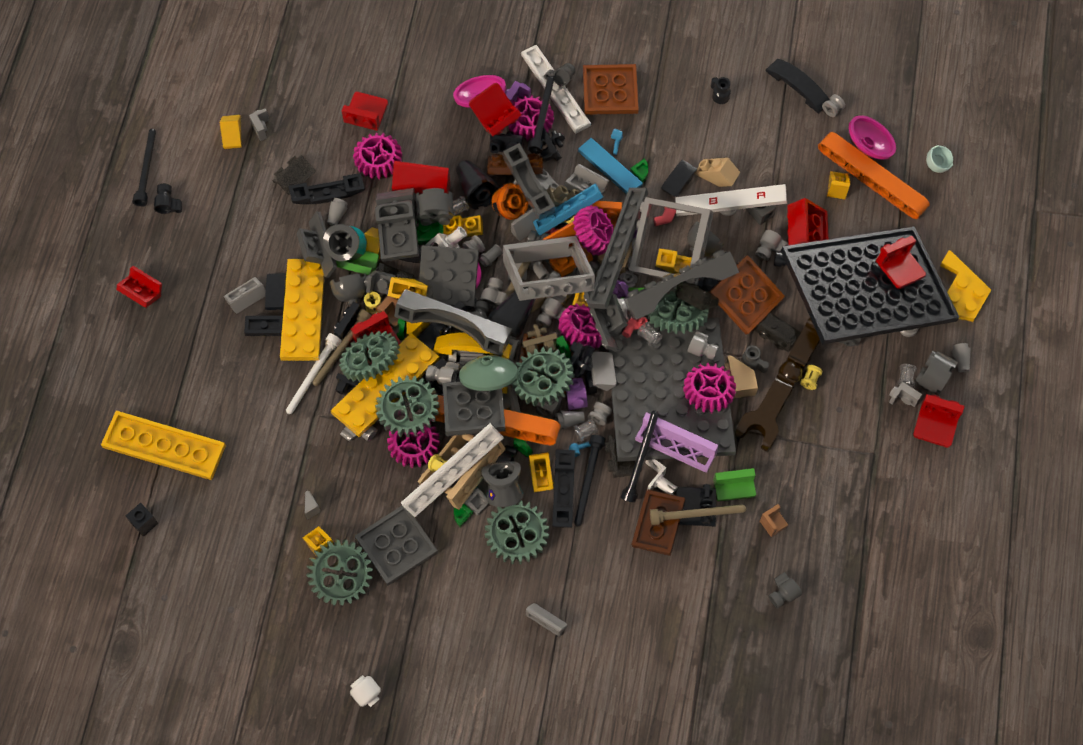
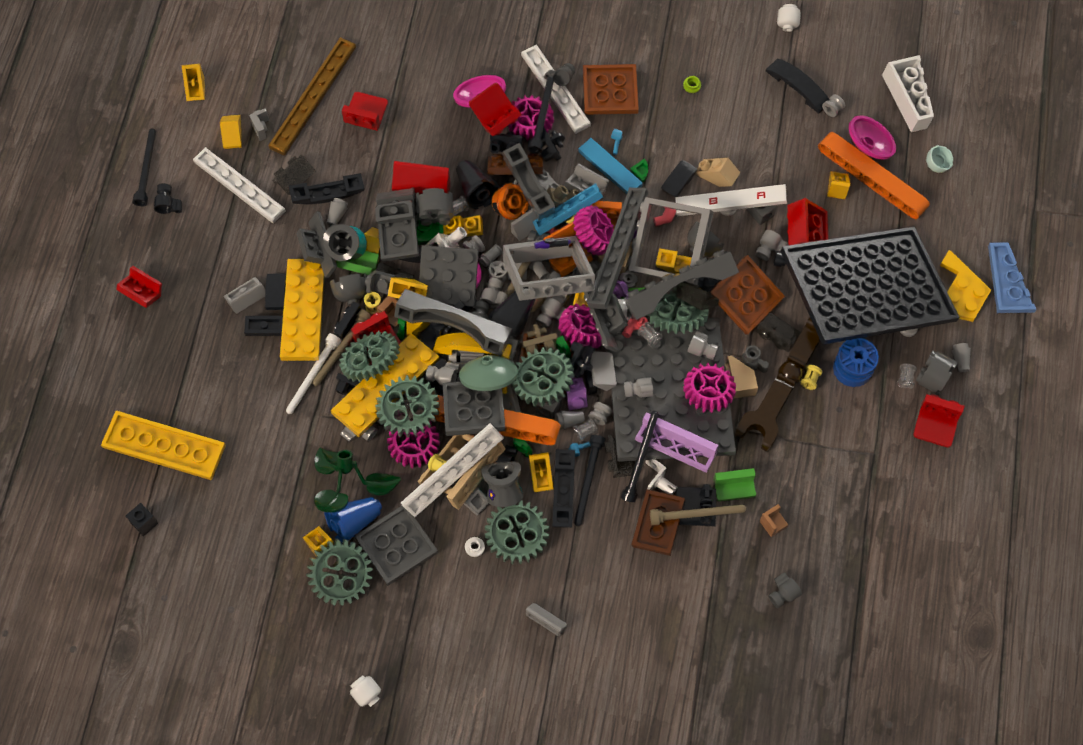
(193, 82): none -> yellow slope
(239, 185): none -> white tile
(311, 506): light grey slope -> none
(312, 96): none -> pearl gold tile
(327, 462): none -> dark green plant
(353, 517): none -> blue cone
(373, 147): dark pink gear -> none
(462, 515): green tile -> none
(474, 552): none -> white plate
(496, 268): none -> light grey wheel
(518, 90): medium lavender bracket -> none
(551, 242): none -> black piece
(642, 388): none -> light grey piece
(692, 80): none -> lime plate
(721, 90): black piece -> none
(788, 17): none -> white head
(855, 371): none -> blue wheel
(899, 263): red bracket -> none
(906, 393): light grey bracket -> none
(909, 91): none -> white wedge
(1008, 282): none -> medium blue wing

